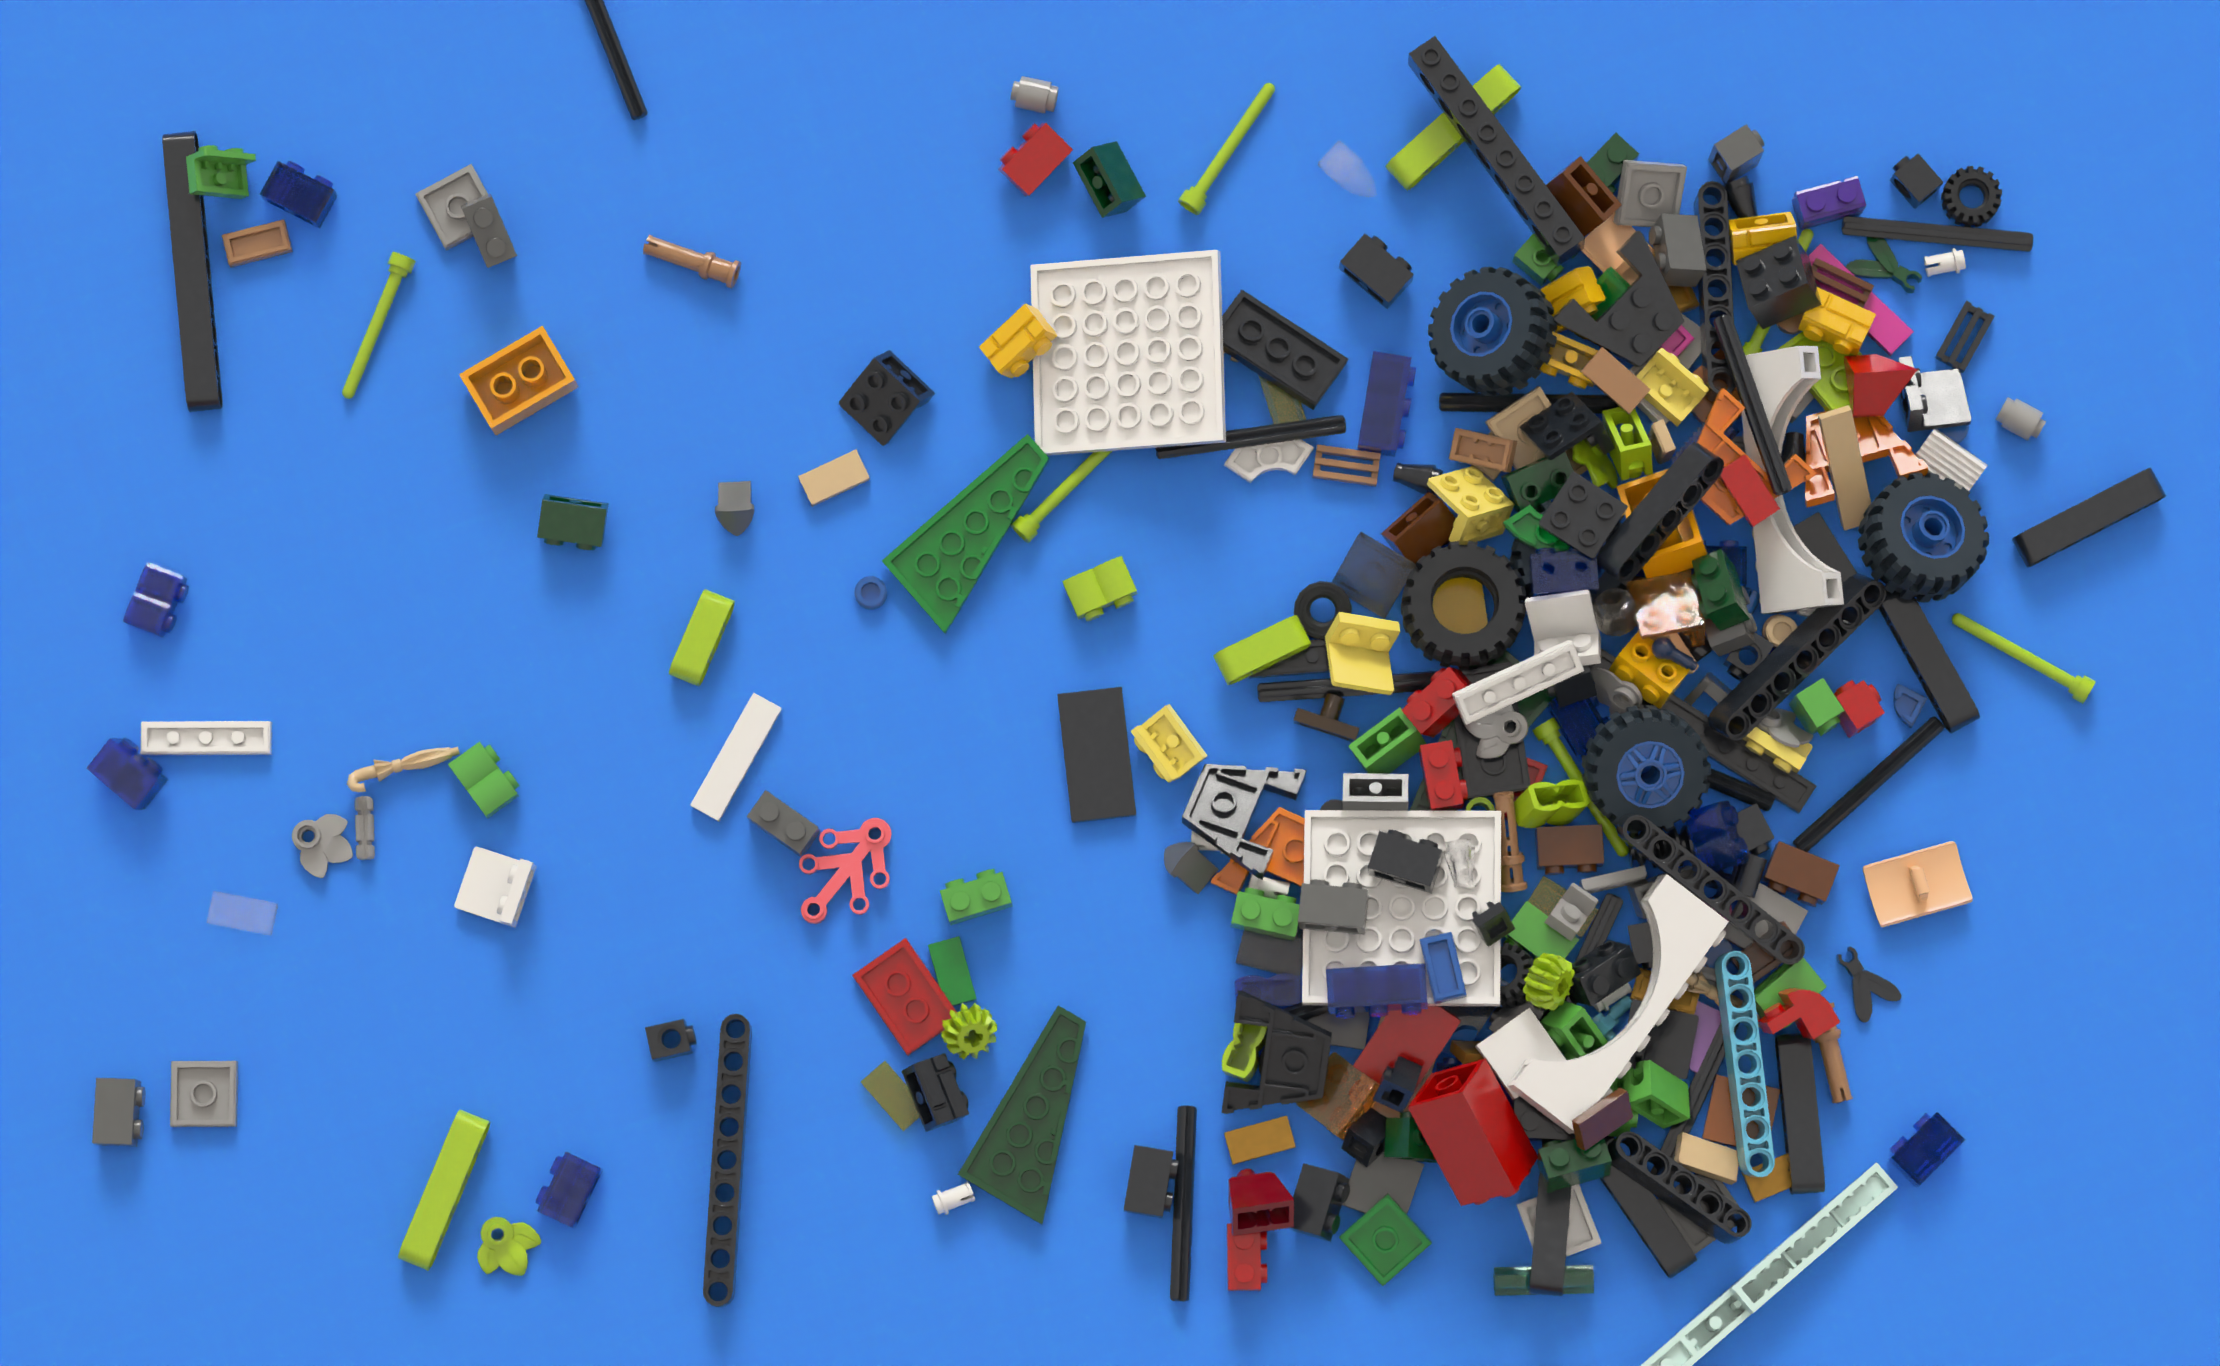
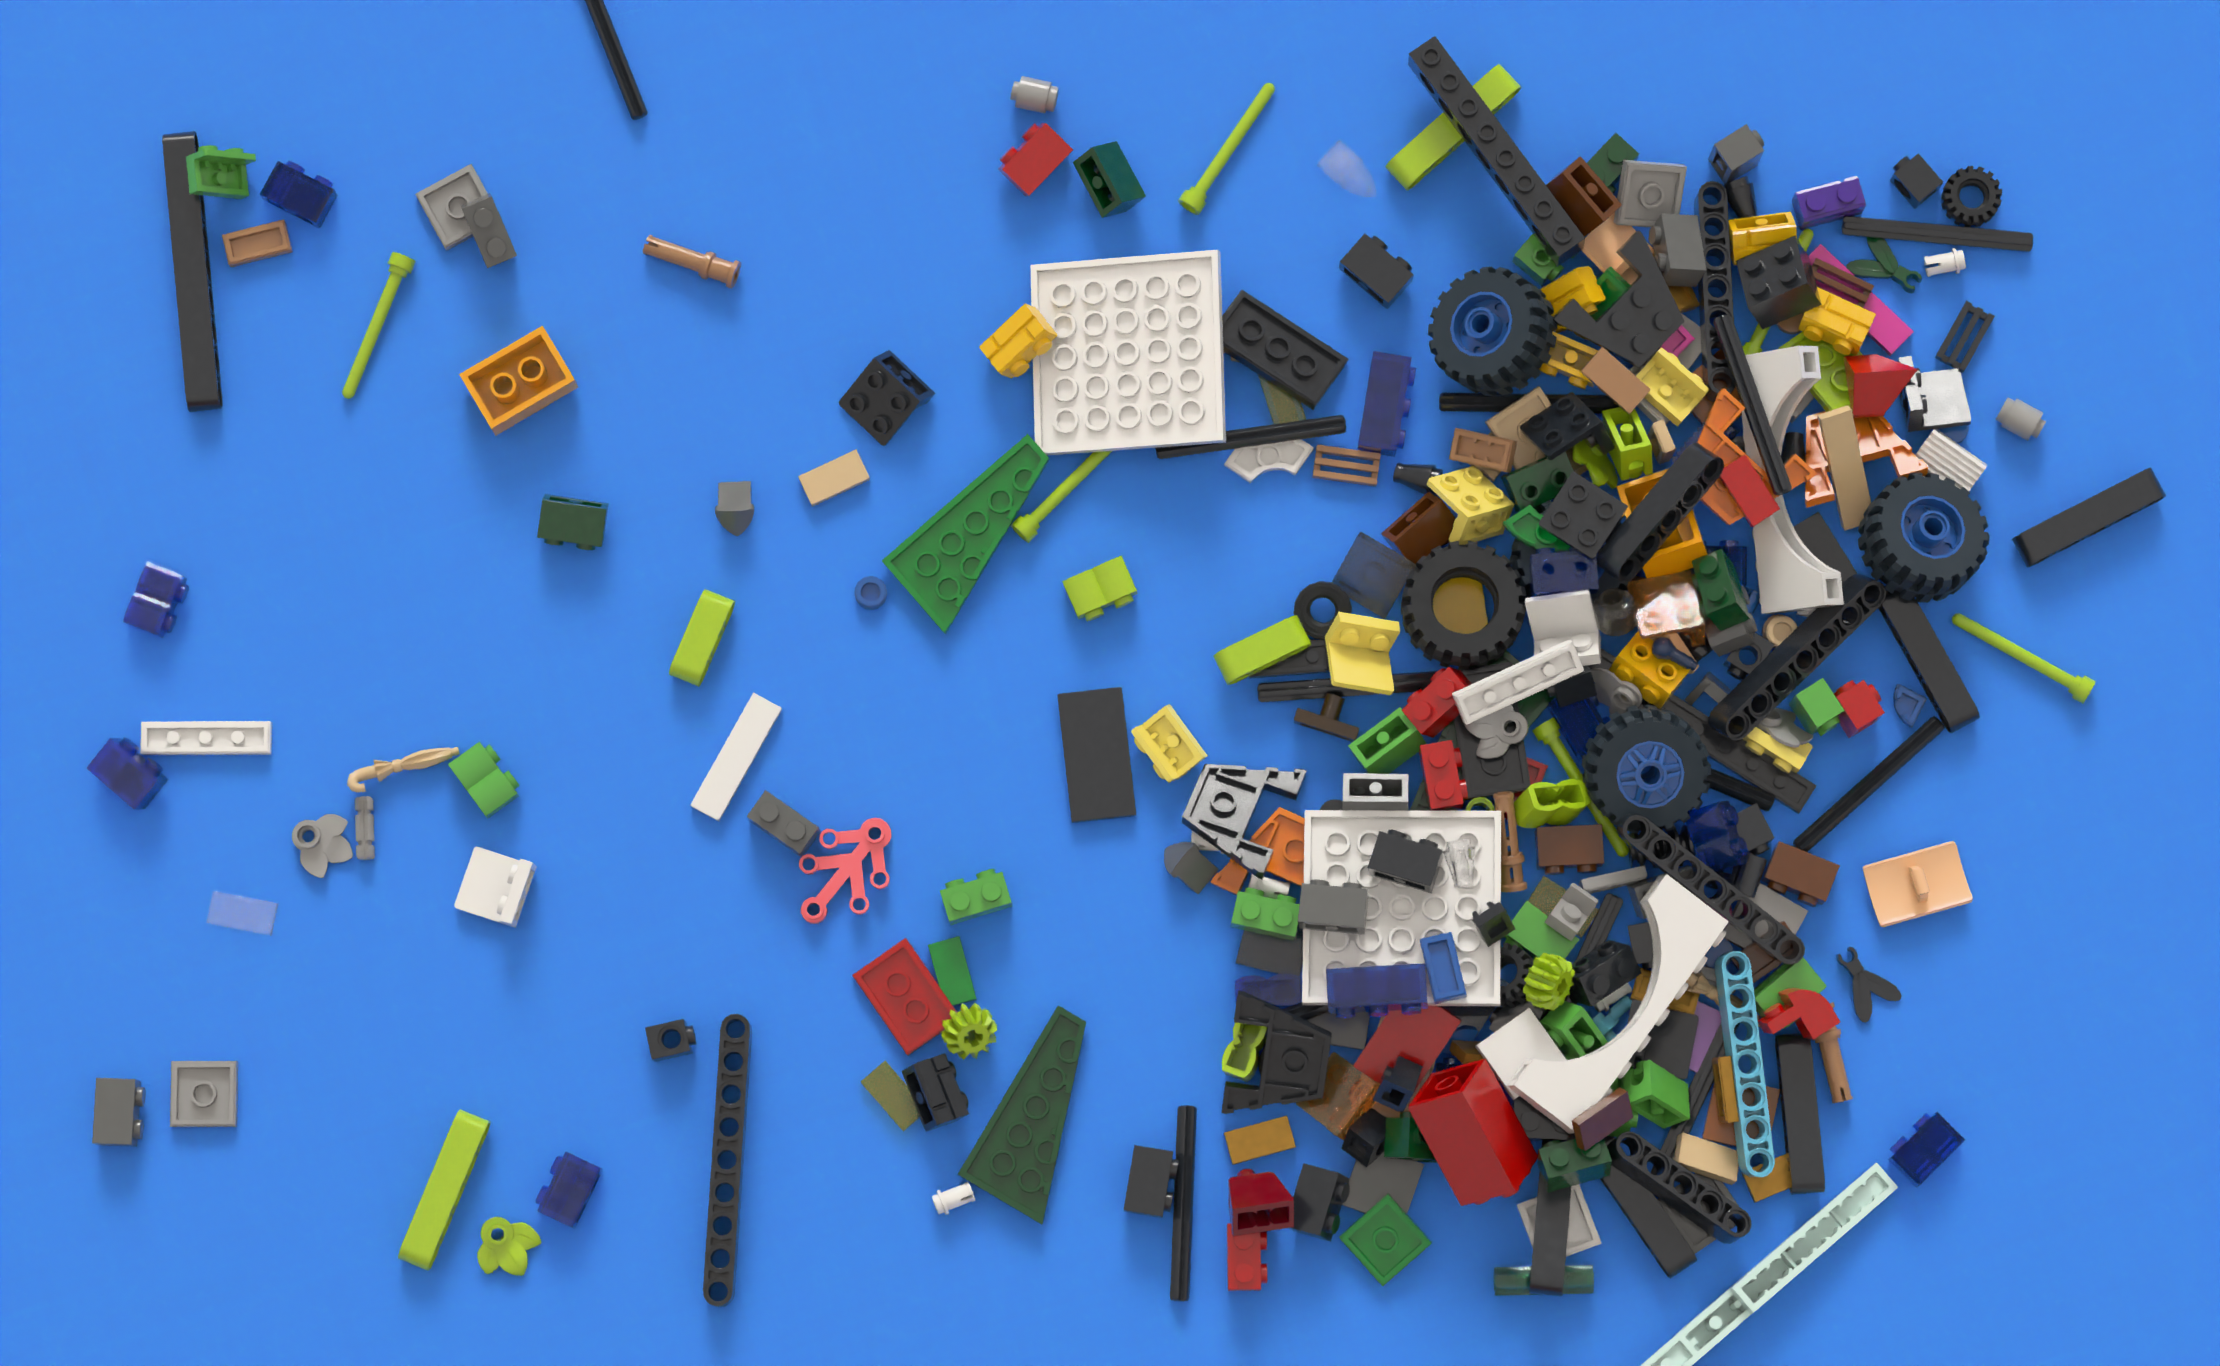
(1725, 1089): none -> pearl gold tile

